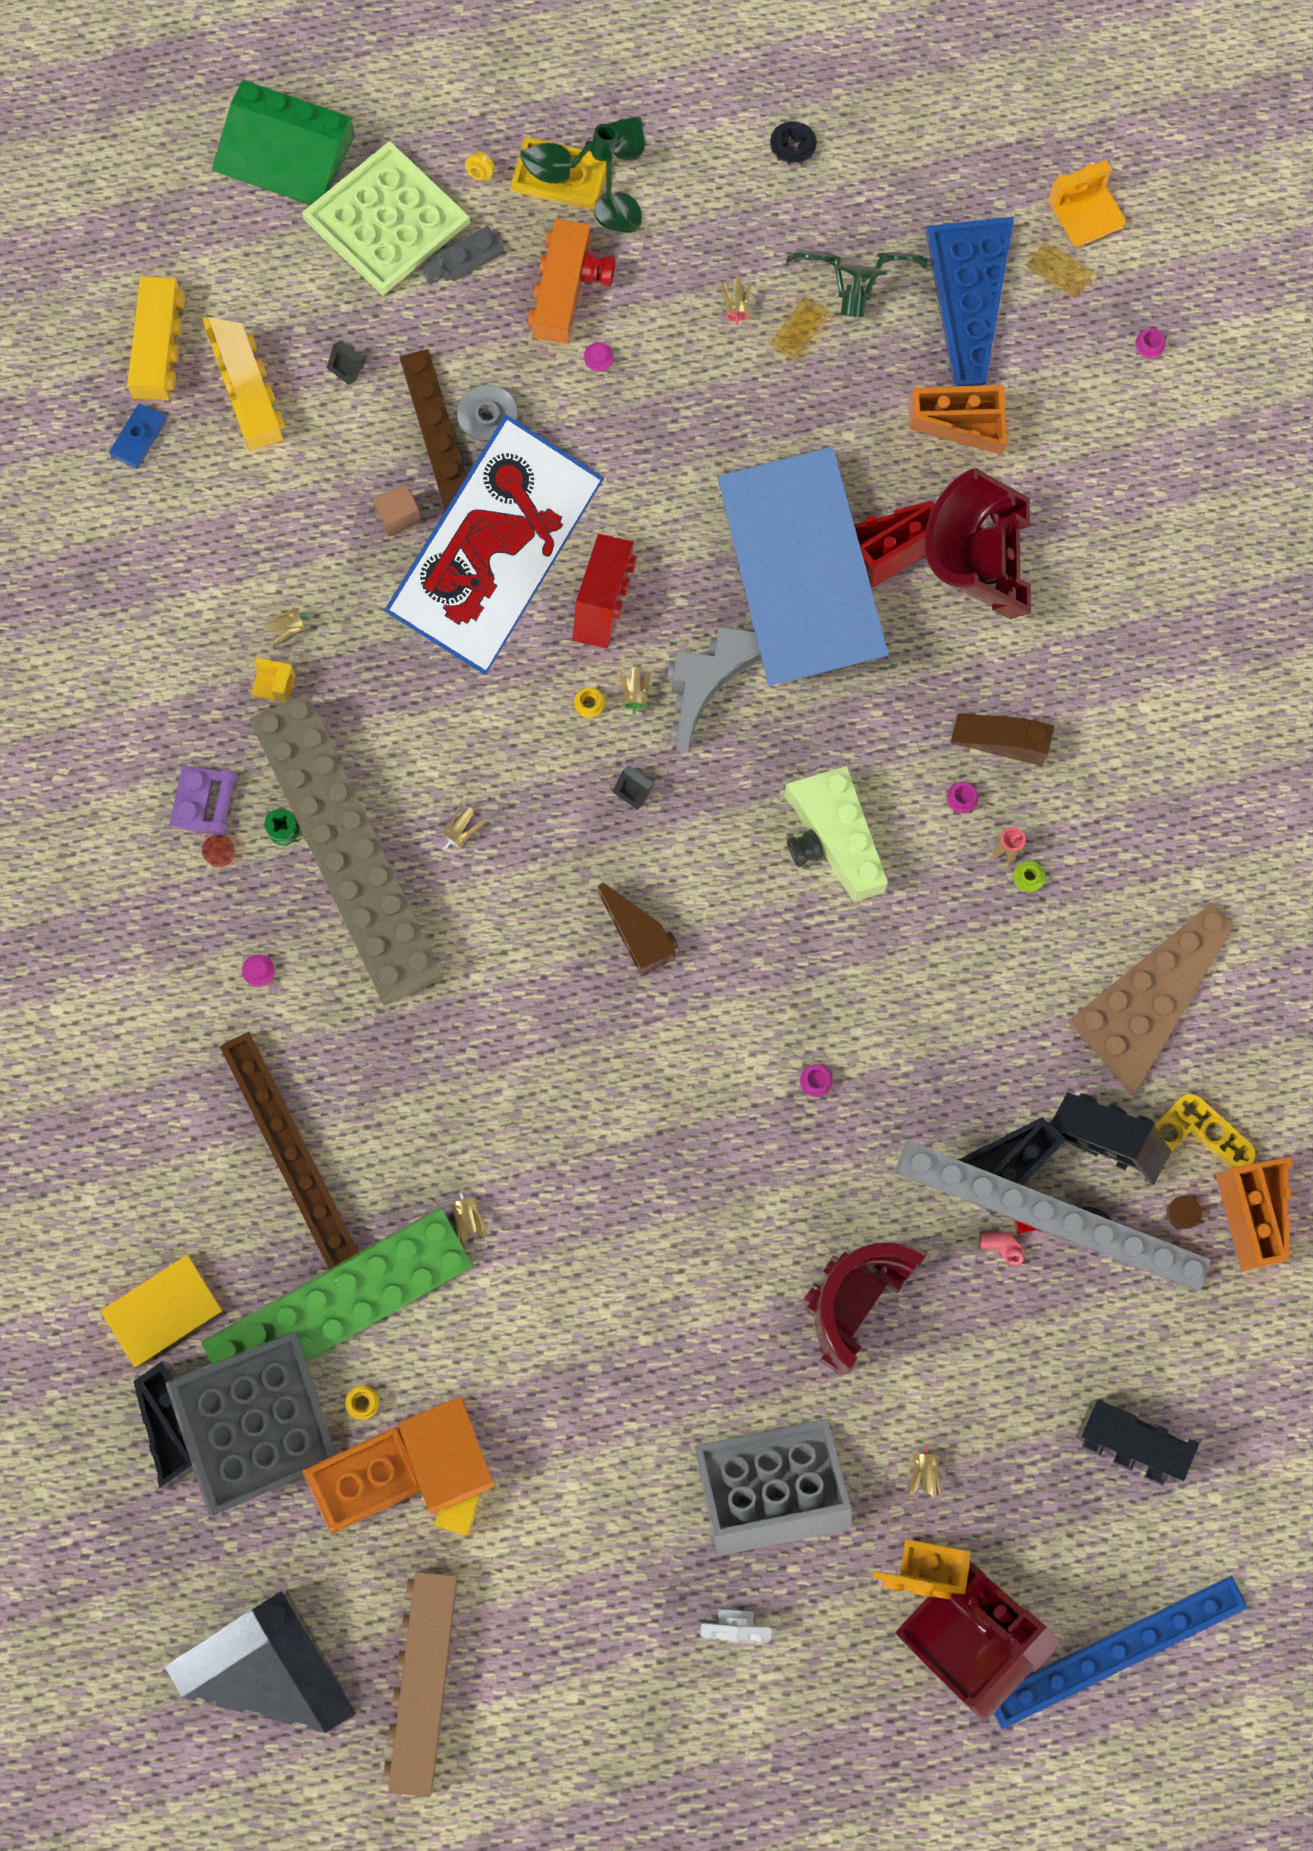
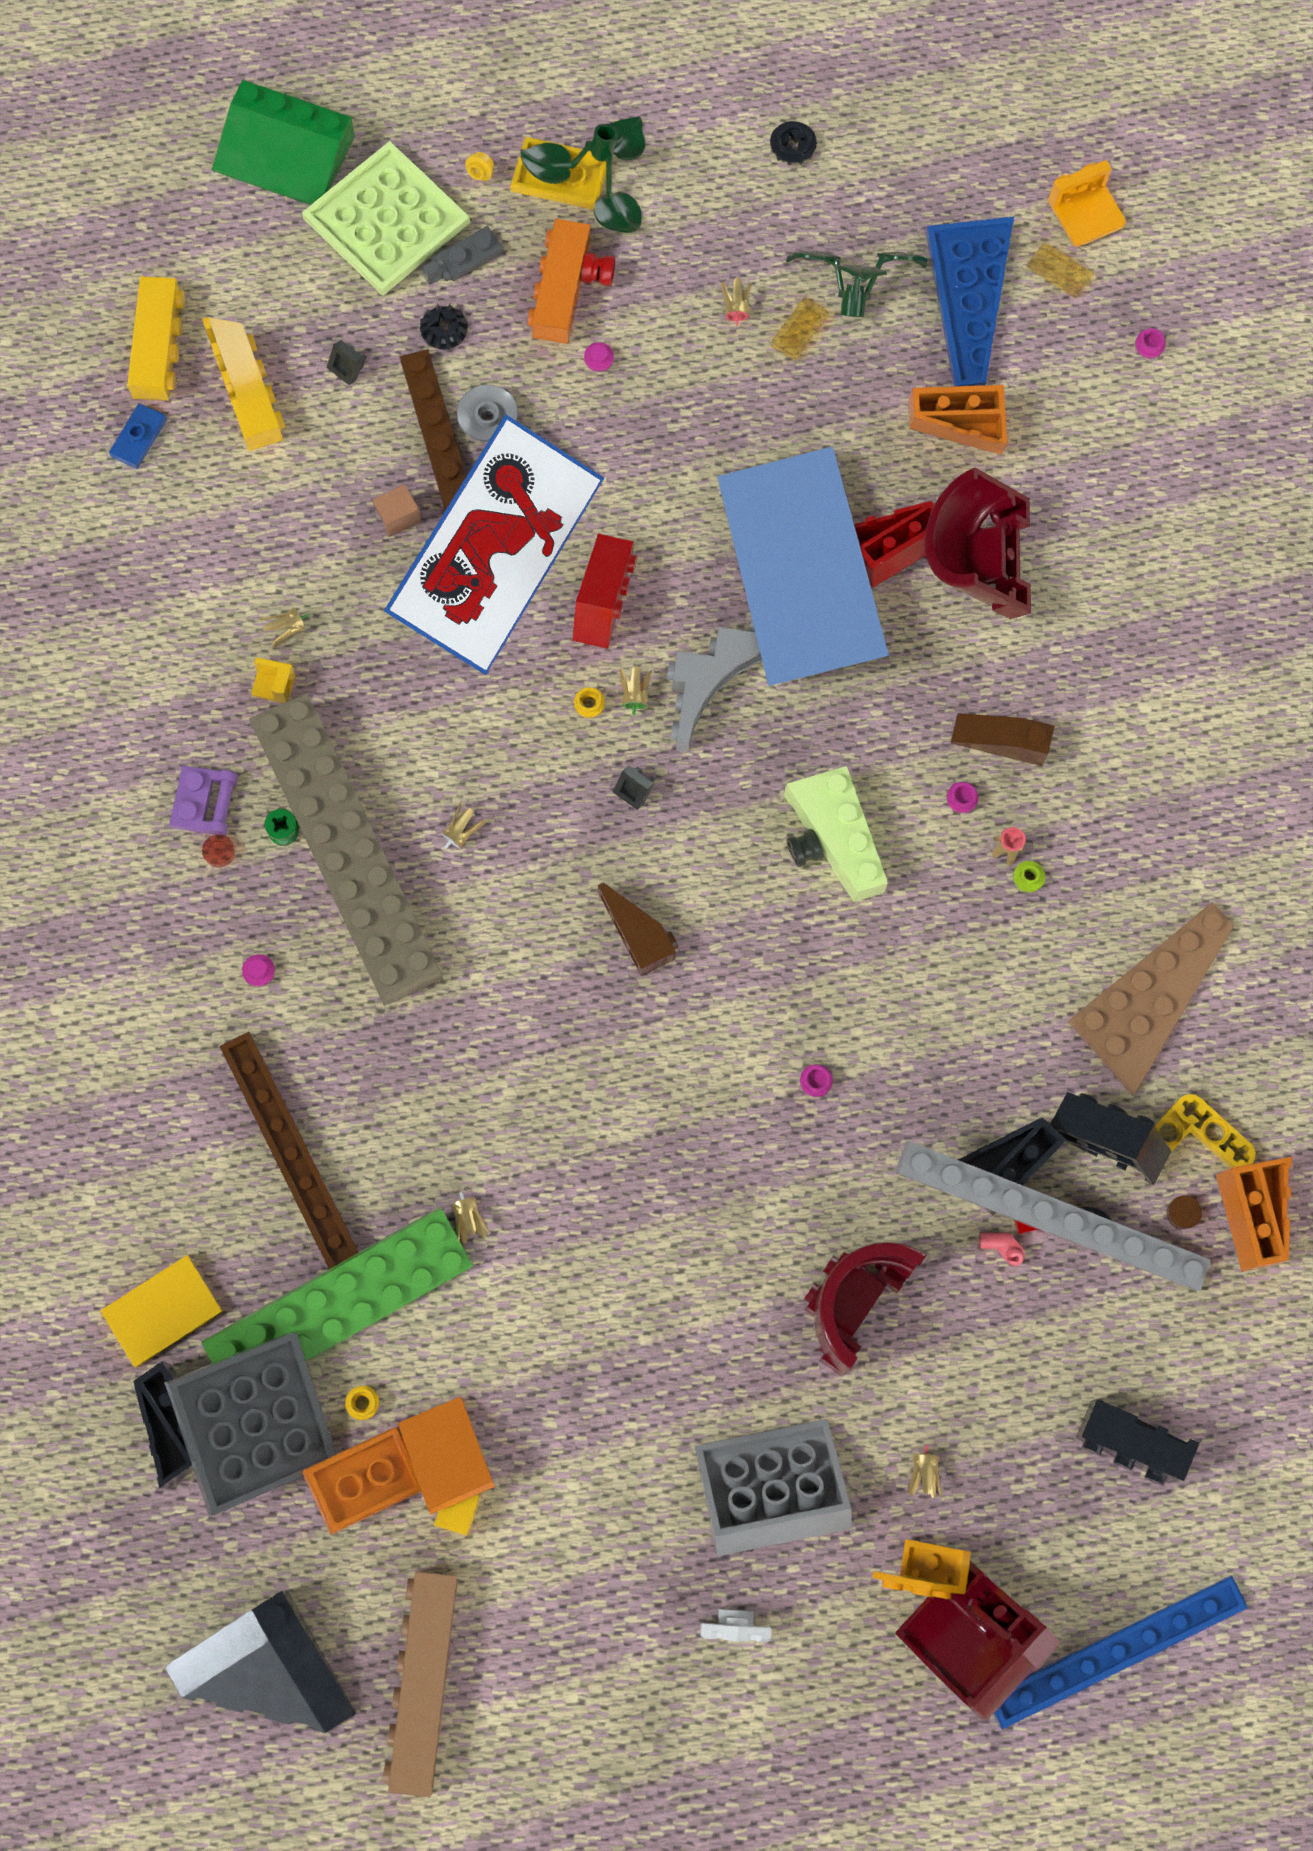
(435, 336): none -> black gear

